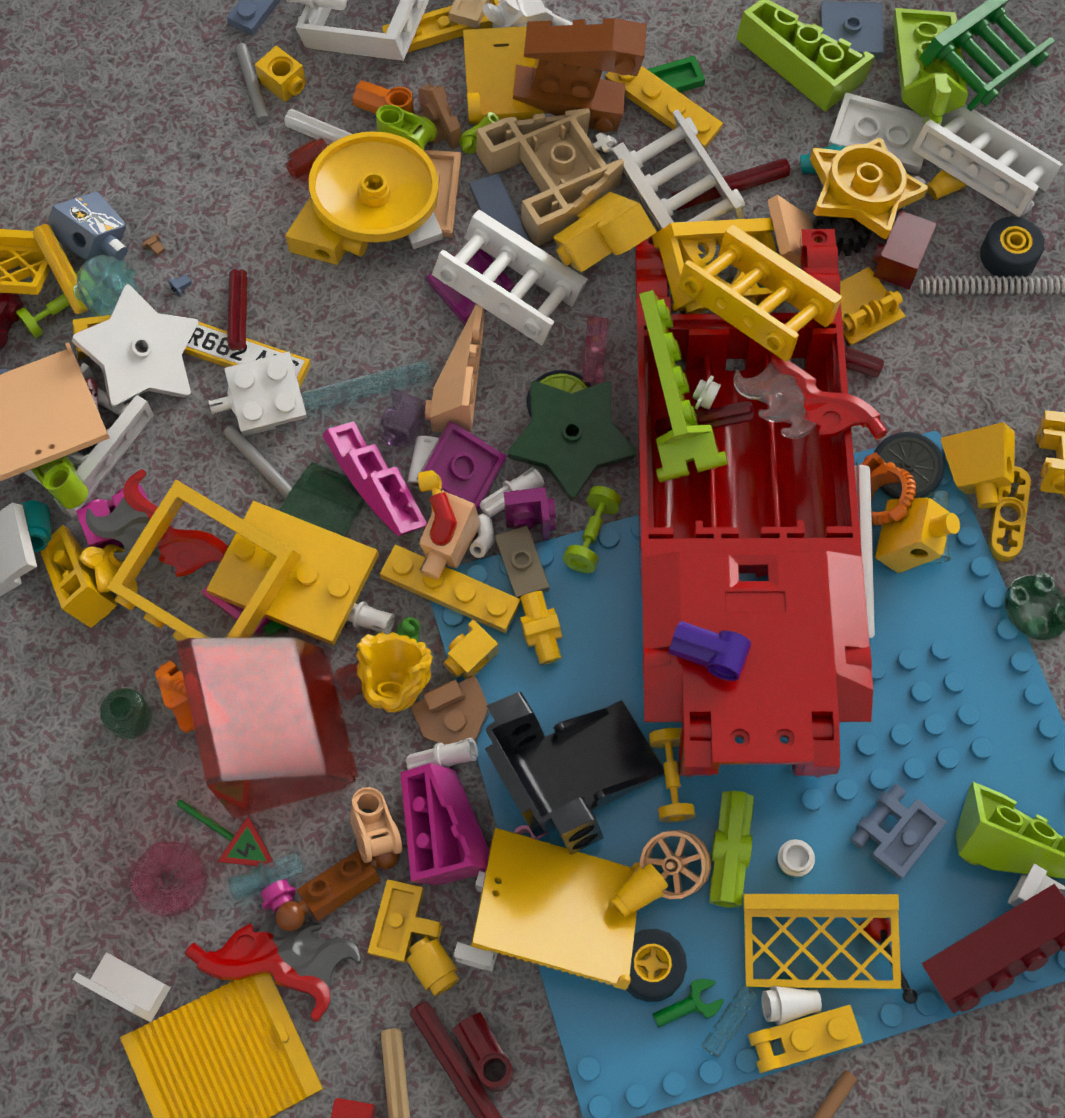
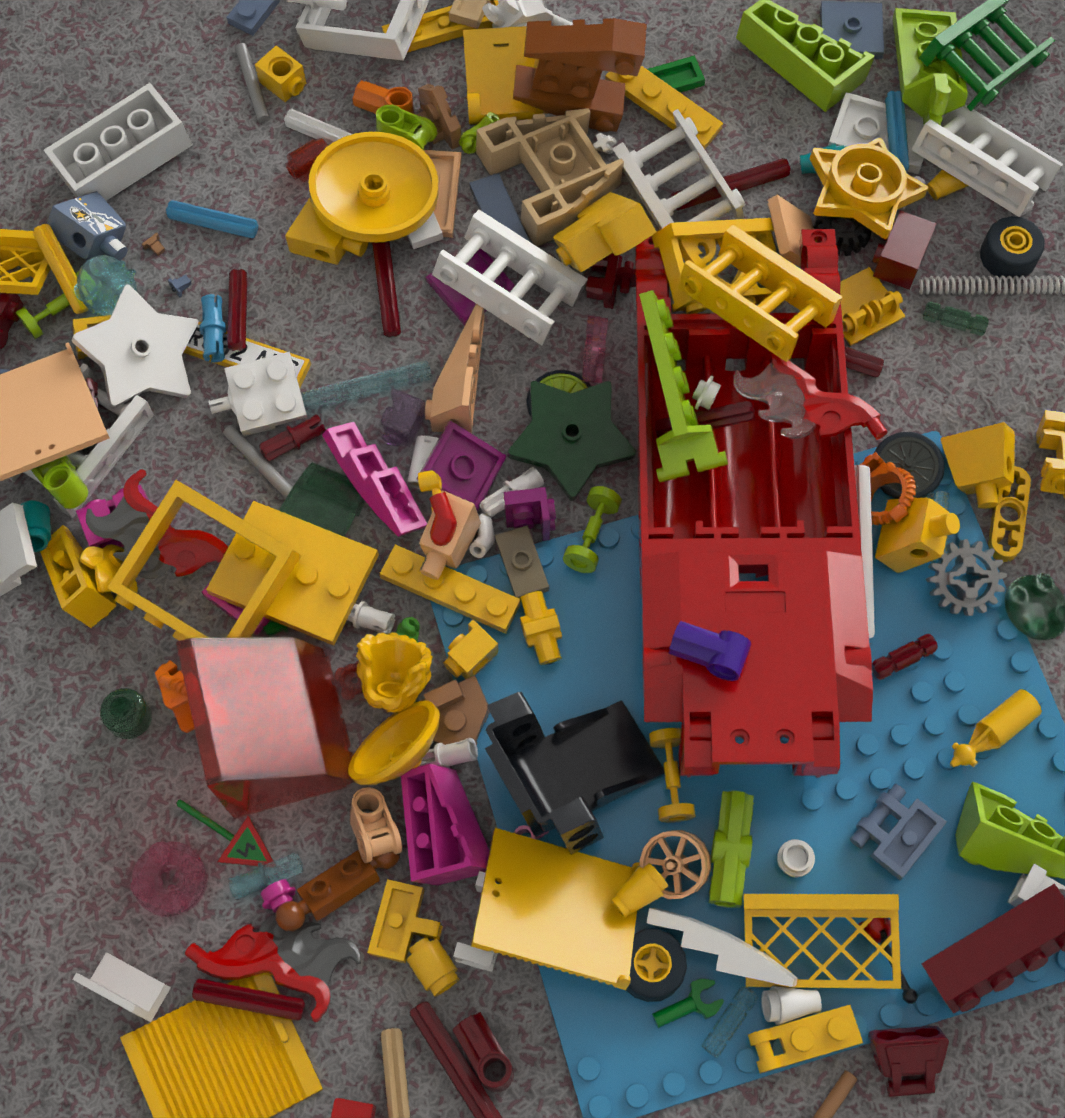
(119, 145): none -> white brick
(212, 219): none -> dark azure axle
(212, 328): none -> dark azure pin
(248, 999): none -> dark red axle
(291, 438): none -> dark red axle
(386, 289): none -> dark red axle
(395, 745): none -> yellow dish
(606, 288): none -> dark red hips
(733, 953): none -> white slope
(897, 127): none -> dark azure axle
(904, 656): none -> dark red axle
(909, 1053): none -> dark red piece
(955, 318): none -> clear green axle
(967, 591): none -> light grey gear
(998, 727): none -> yellow wheel

